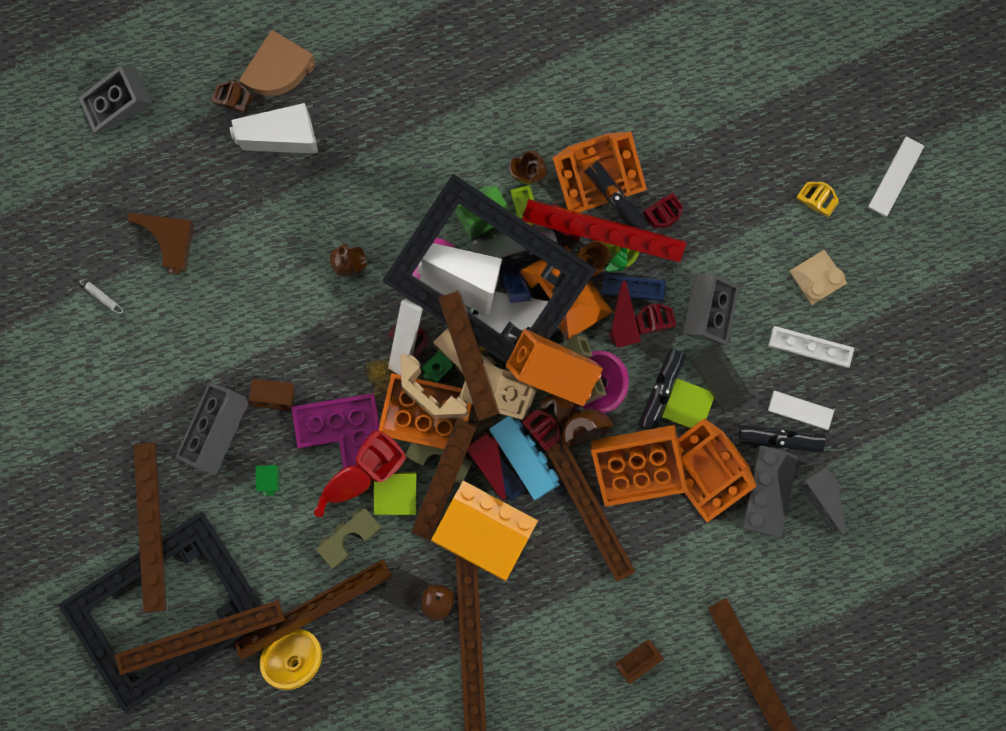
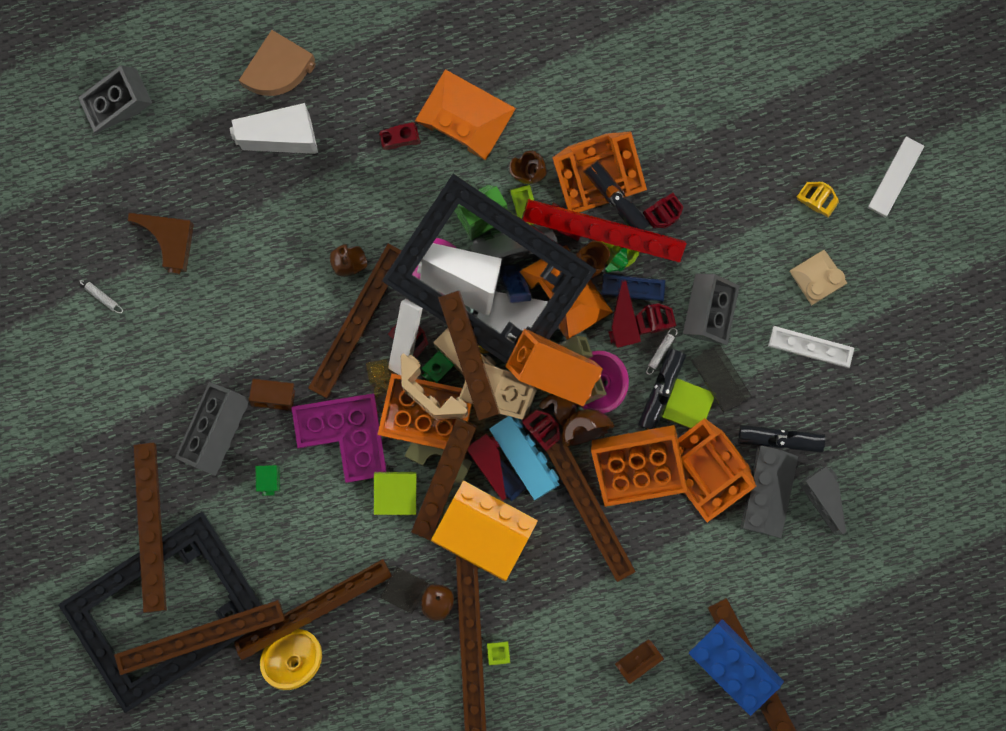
(232, 96): reddish brown piece -> none
(333, 548): olive arch -> none
(354, 325): none -> reddish brown plate
(376, 460): red piece -> none
(399, 136): none -> dark red leg
(465, 114): none -> orange slope
(498, 653): none -> lime plate
(663, 348): none -> white piece
(736, 667): none -> blue brick
(800, 410): white tile -> none

